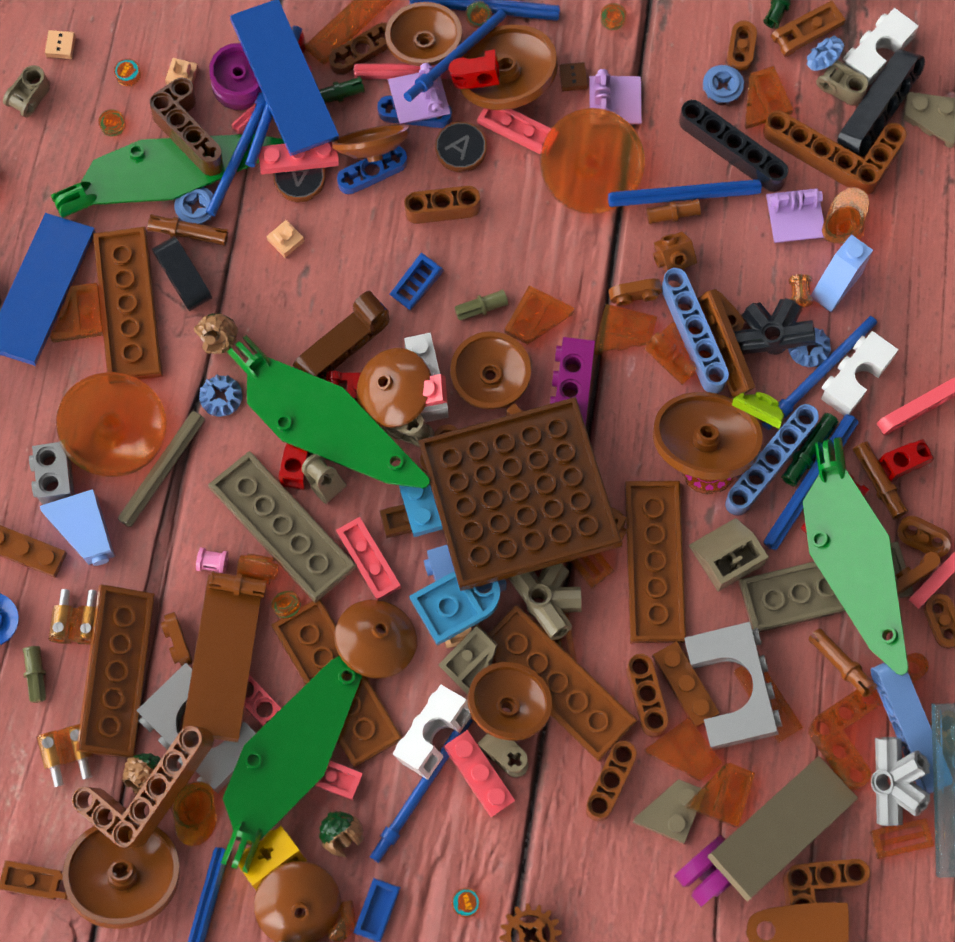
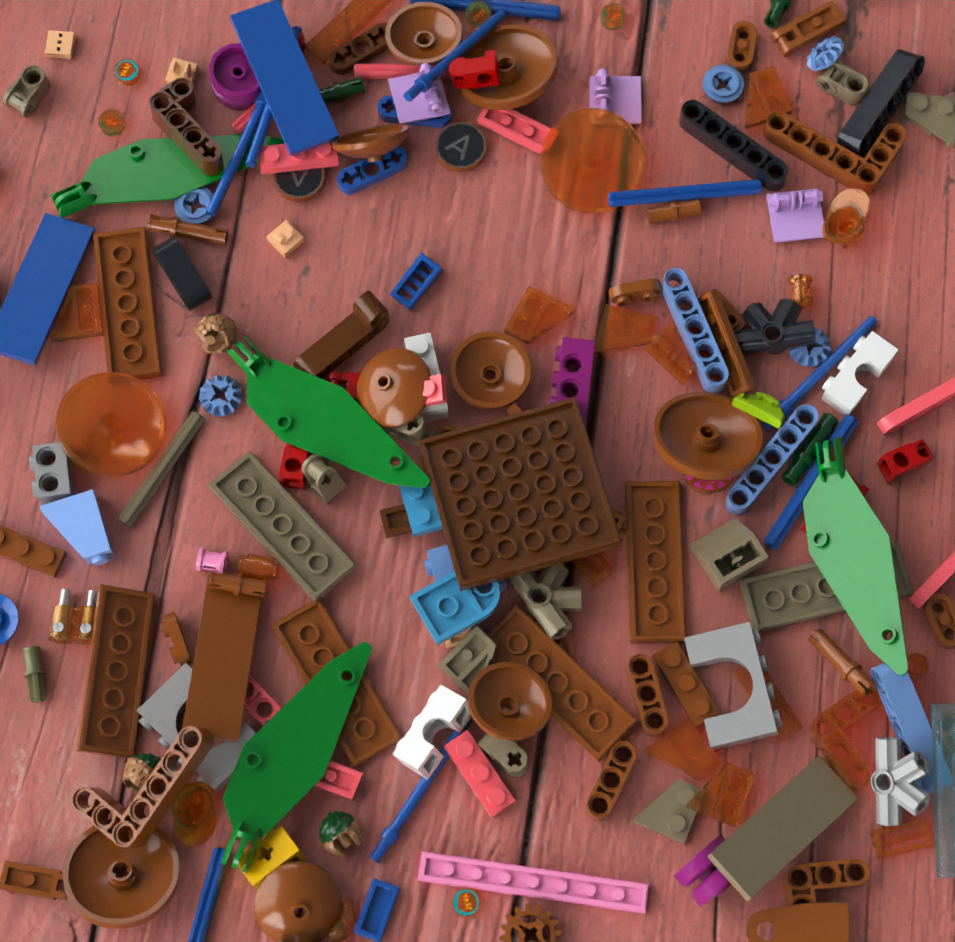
(58, 749): clear orange piece -> none
(286, 604): clear orange tile -> none
(368, 559): coral plate -> none
(372, 652): dark orange dish -> none
(432, 213): dark orange beam -> none
(481, 305): olive axle -> none
(533, 882): none -> bright pink tile
(573, 76): reddish brown tile -> none
(674, 252): dark orange brick -> none
(842, 273): light blue slope -> none
(885, 489): dark orange pin -> none
(892, 32): white arch -> none
(908, 577): dark orange plate -> none
(924, 536): dark orange plate -> none

